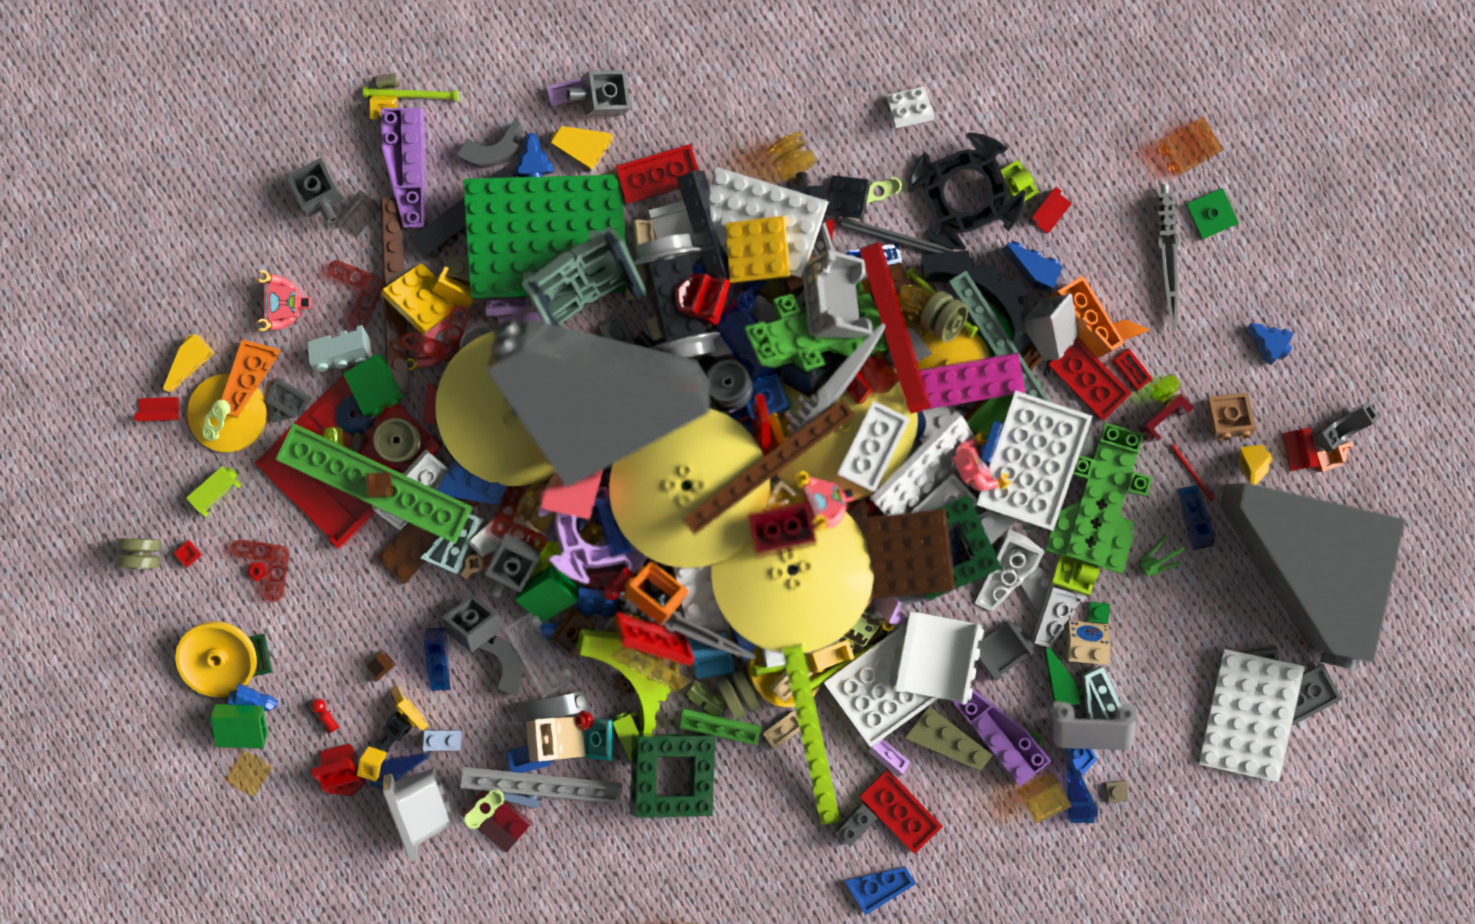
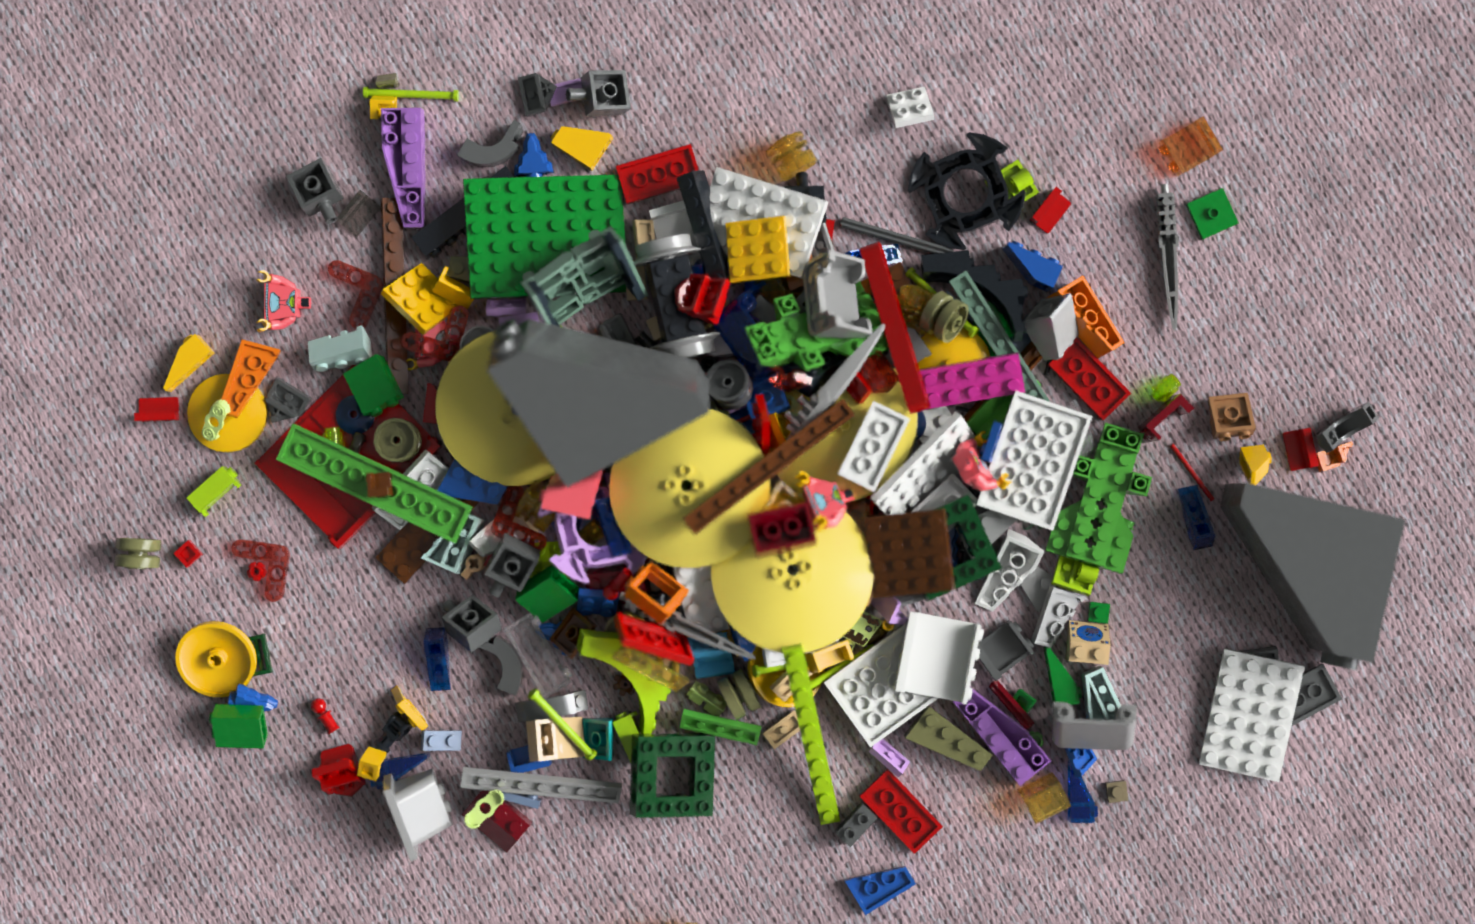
(249, 773): clear yellow piece -> none
(381, 665): reddish brown panel -> none
(535, 93): none -> dark grey slope
(584, 720): red plate -> none
(589, 753): none -> lime bar
(790, 381): none -> clear red plate
(847, 197): black plate -> none
(890, 188): yellowish green piece -> none
(1011, 704): none -> dark red axle
(1024, 700): none -> green plate
(1129, 329): orange slope -> none
(1142, 383): red tile -> none
(1152, 566): bright green plant -> none
(1271, 342): blue rock -> none

